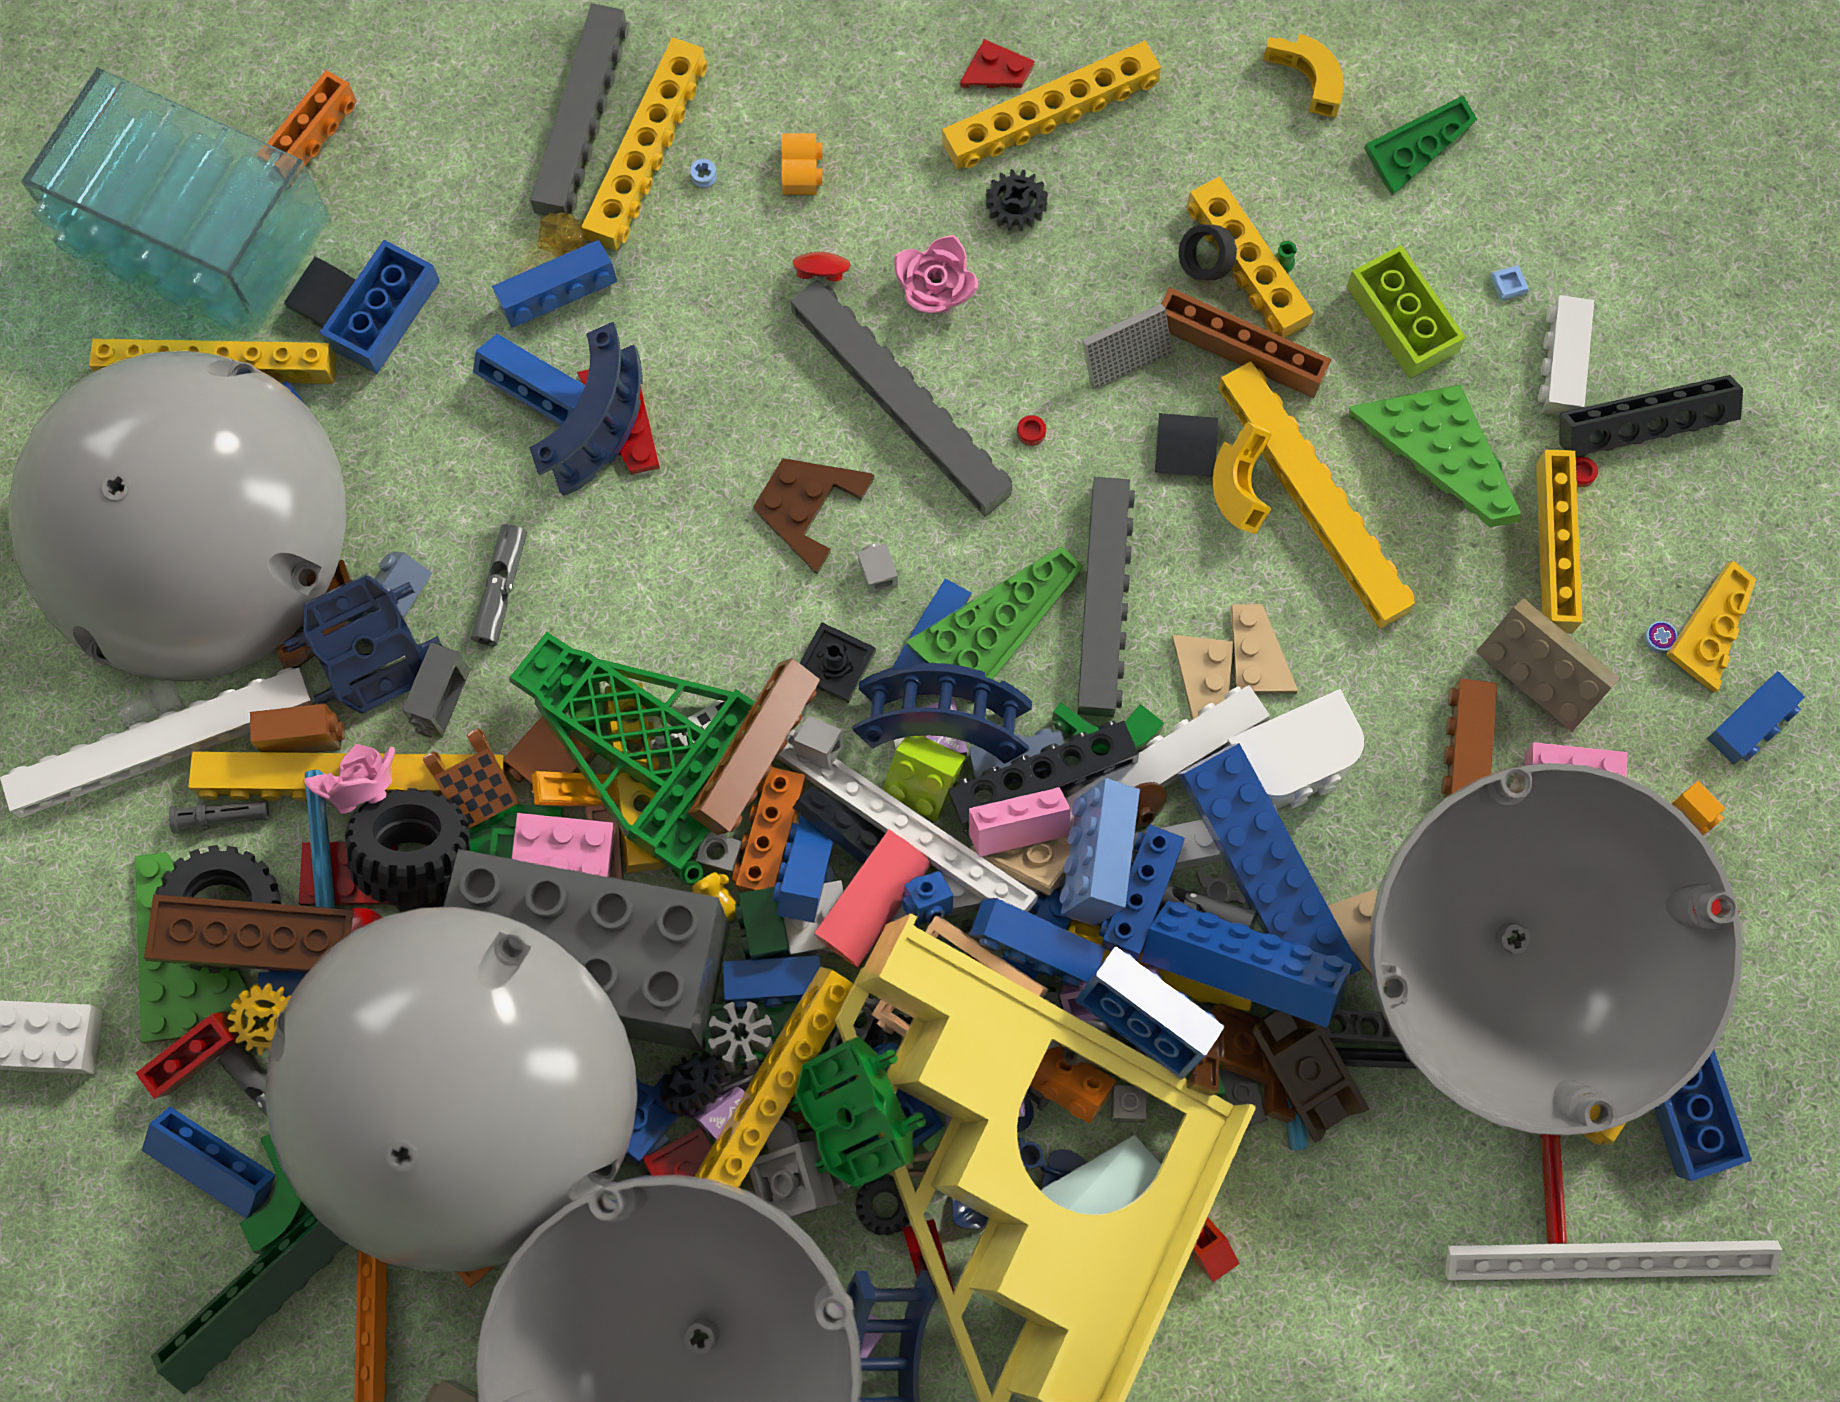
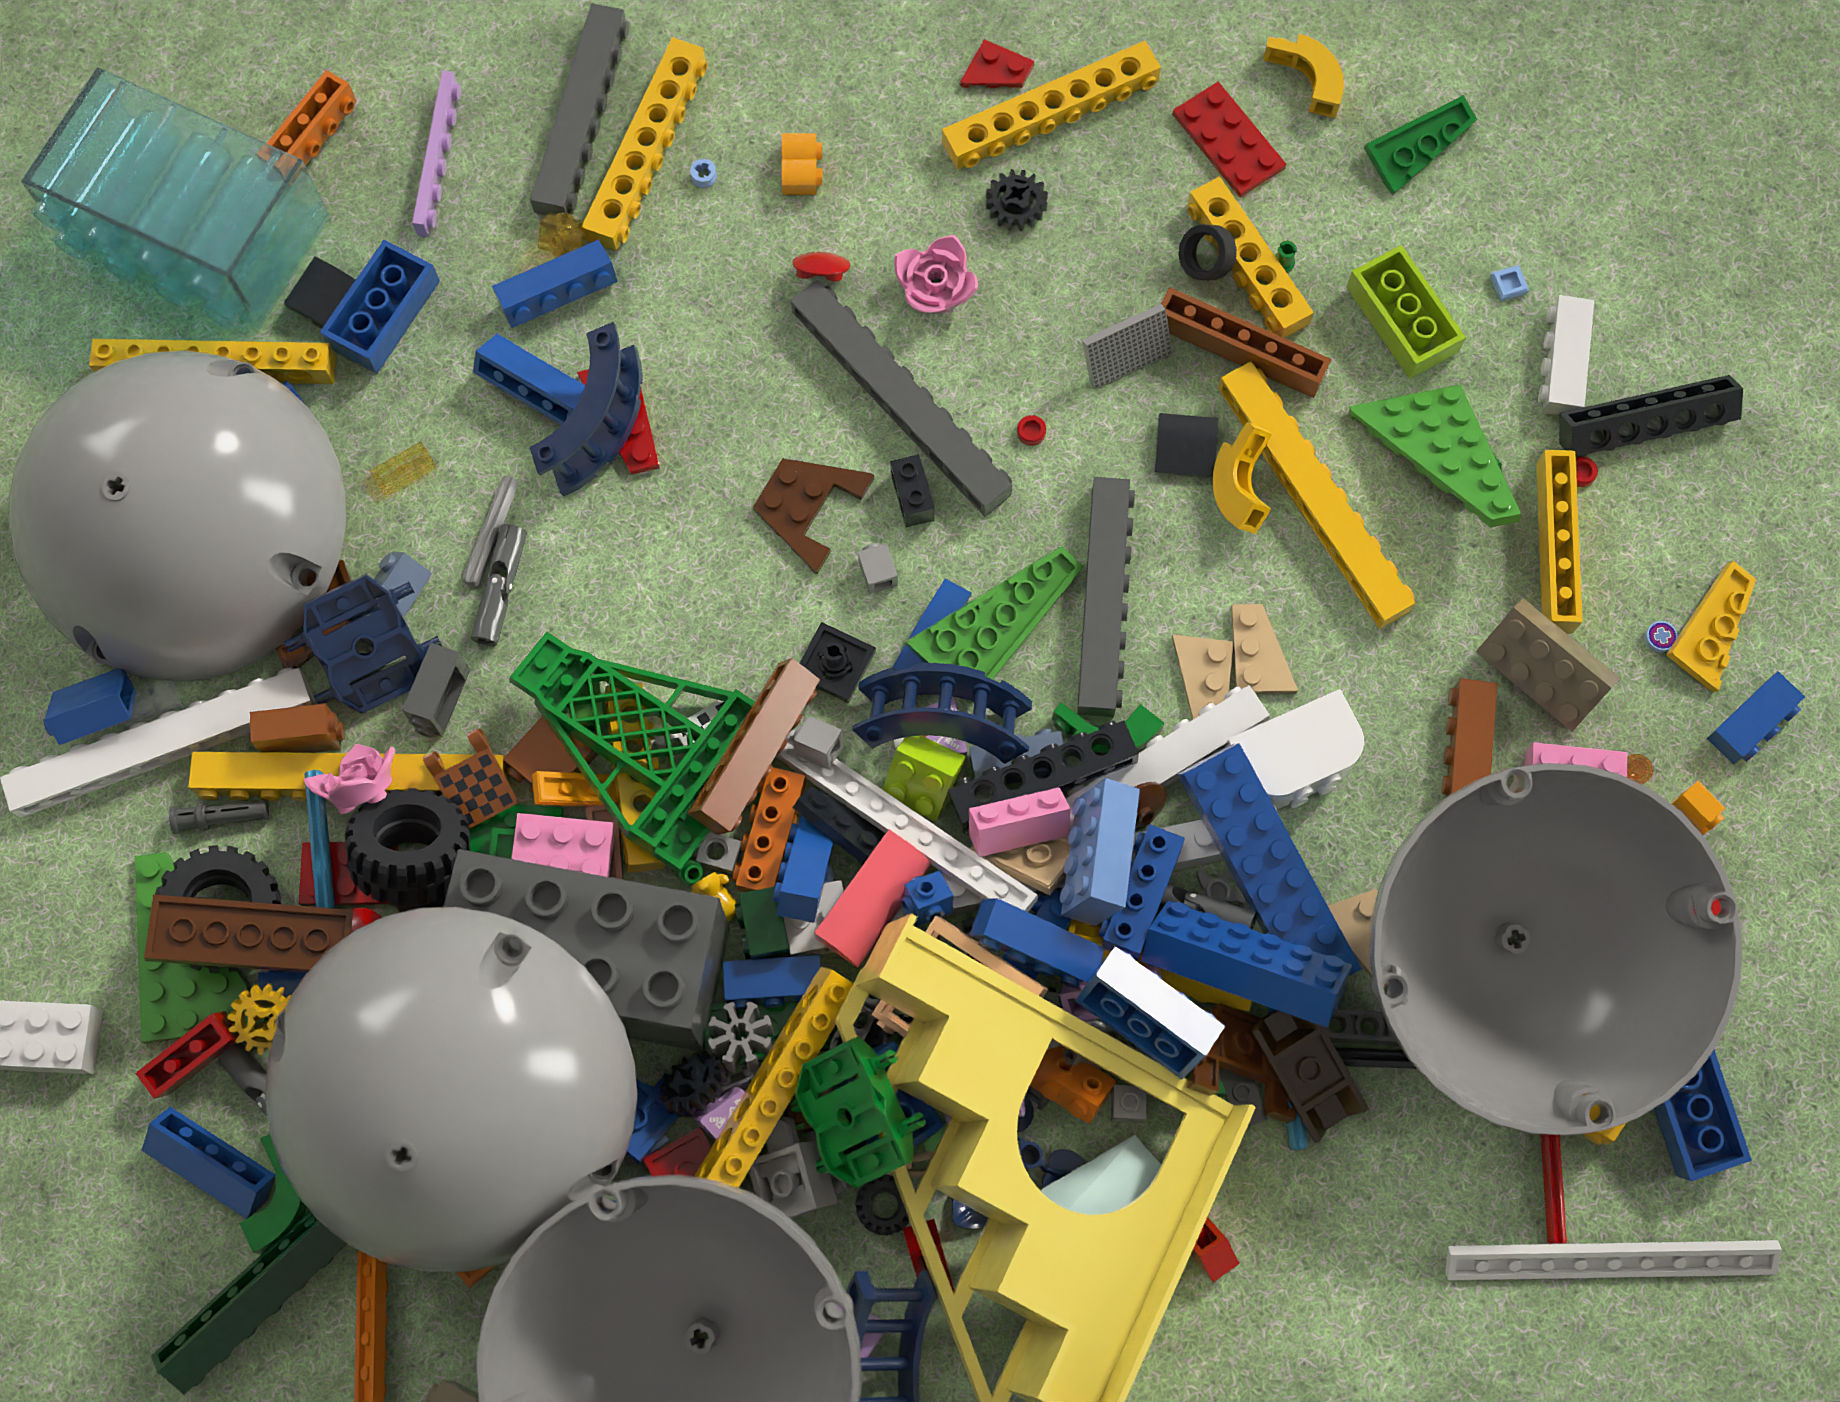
(90, 706): none -> blue brick
(407, 478): none -> clear yellow tile
(434, 163): none -> lavender plate
(490, 531): none -> light grey axle
(912, 490): none -> black brick
(1229, 139): none -> red plate
(1639, 768): none -> clear orange plate

